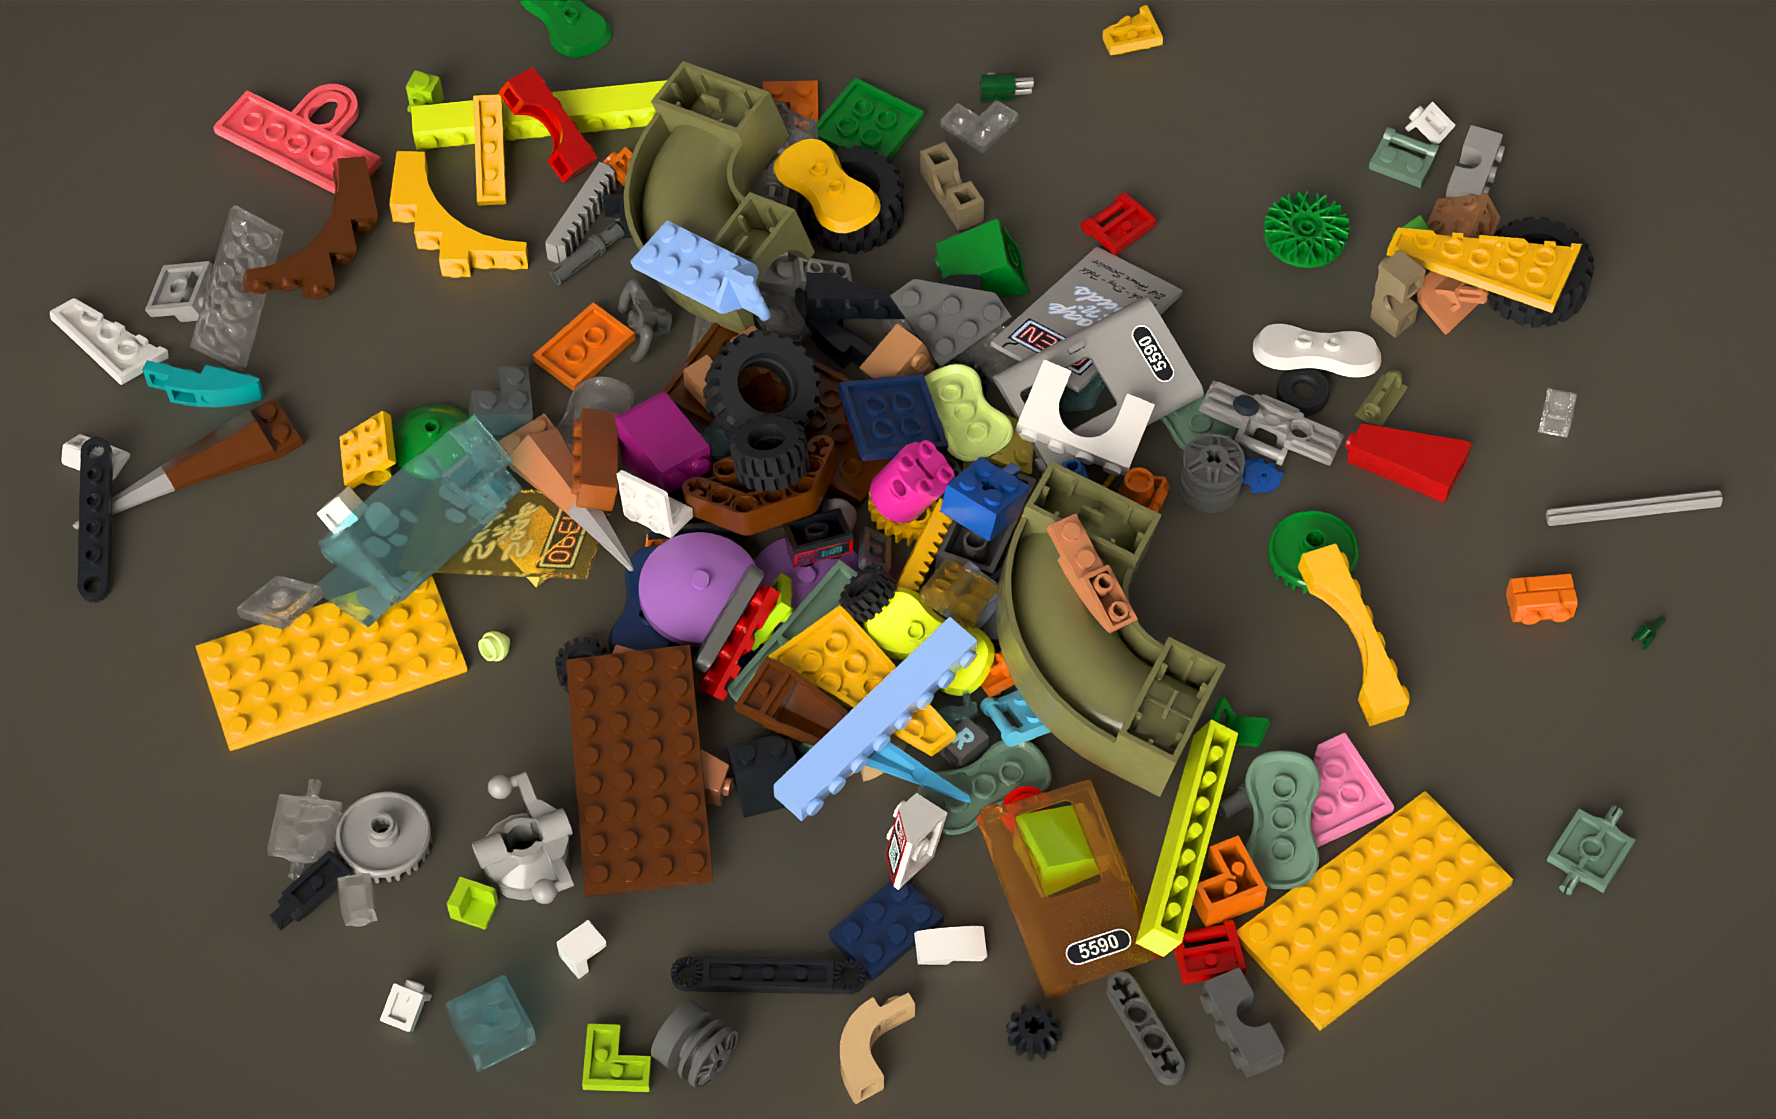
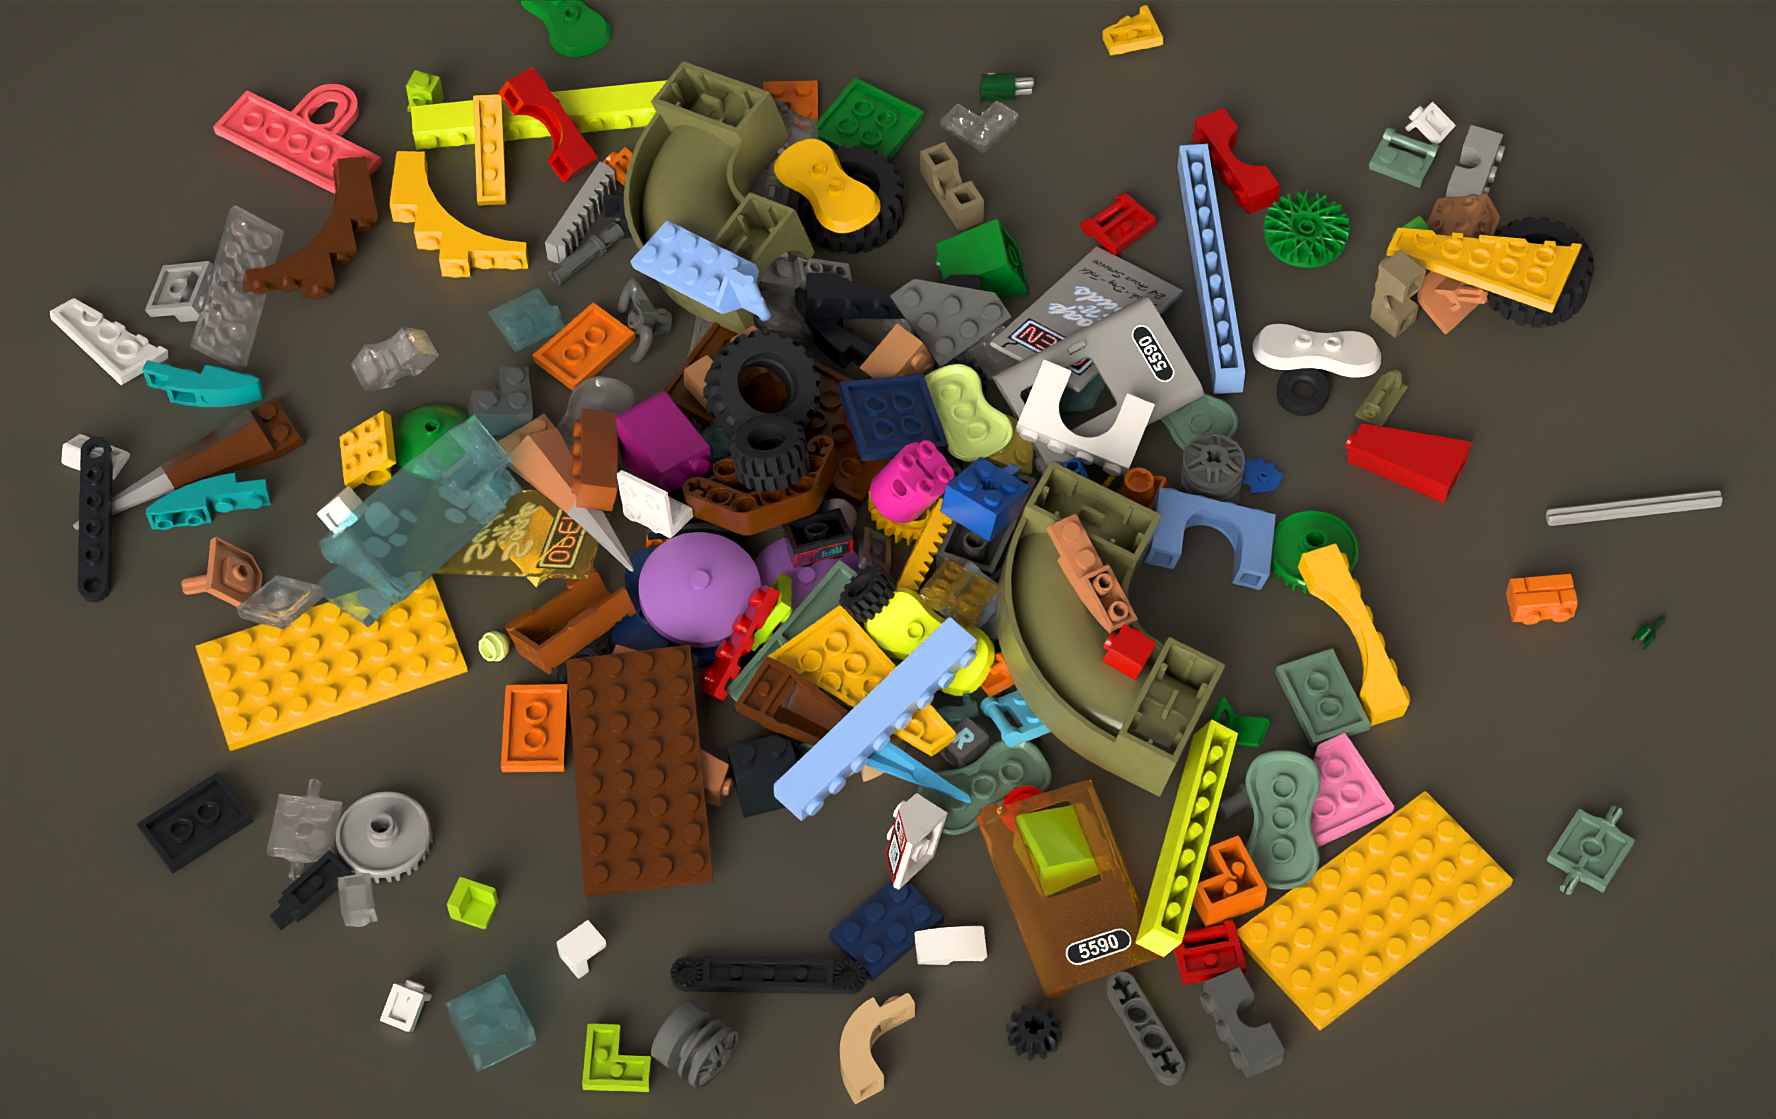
(194, 822): none -> black plate
(196, 501): none -> teal slope
(229, 576): none -> nougat piece
(385, 362): none -> clear brick
(527, 320): none -> clear light blue hinge
(533, 871): light grey piece -> none
(535, 728): none -> orange plate
(584, 610): none -> dark orange piece
(727, 618): dark grey beam -> none
(1128, 650): none -> red brick
(1211, 270): none -> light blue brick
(1246, 528): none -> medium blue arch
(1251, 185): none -> red arch
(1272, 415): light grey piece -> none
(1322, 697): none -> sand green plate
(1557, 412): clear brick -> none

